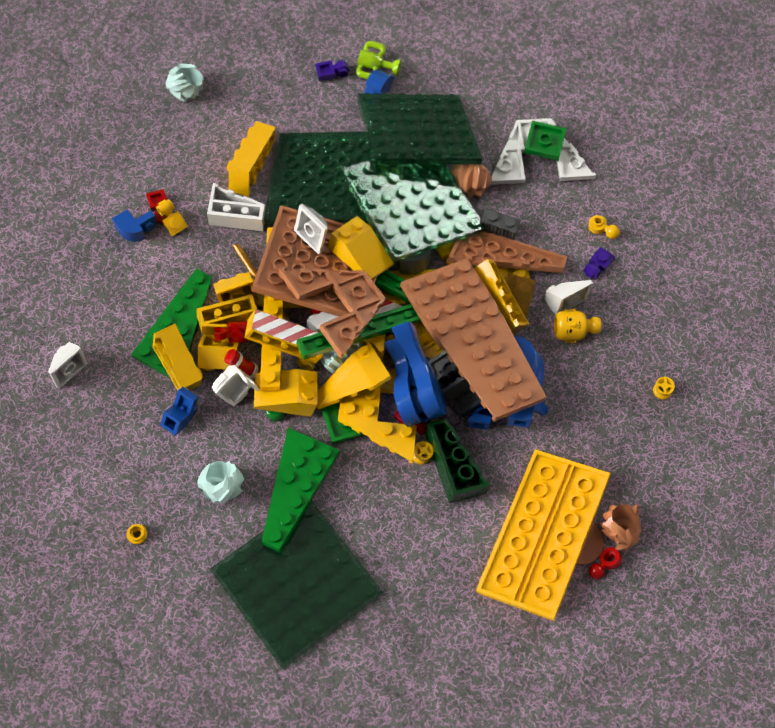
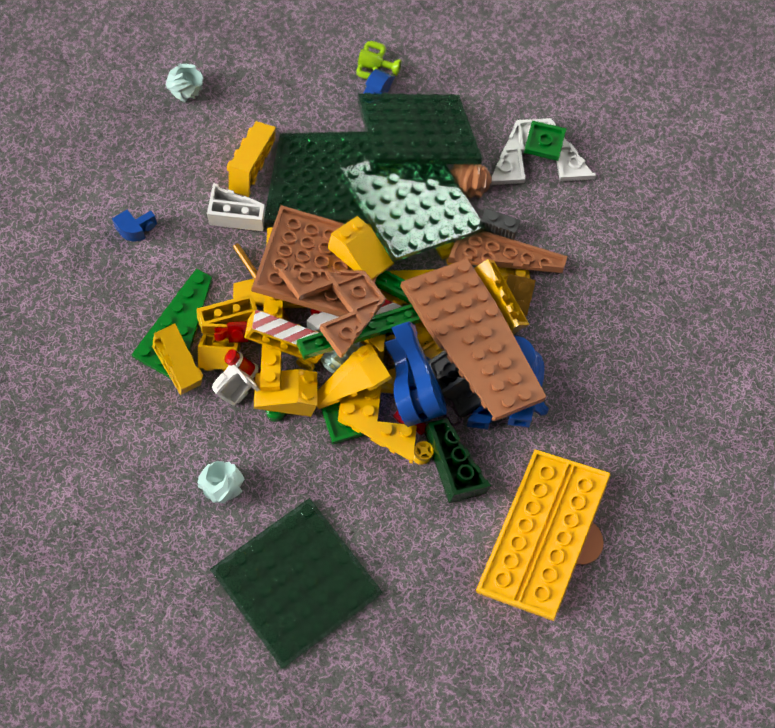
(66, 364): white slope -> none
(134, 528): yellow plate -> none
(153, 200): red plate -> none
(174, 221): yellow plate -> none
(181, 412): blue brick -> none
(234, 287): yellow slope -> none
(299, 477): green wing -> none
(311, 227): white slope -> none
(327, 70): dark purple plate -> none
(415, 263): dark grey brick -> none
(567, 295): white slope -> none
(574, 325): yellow piece -> none
(597, 570): red plate -> none
(599, 260): dark purple plate -> none
(612, 231): yellow plate -> none
(622, 525): nougat hair -> none
(667, 385): yellow wheel -> none

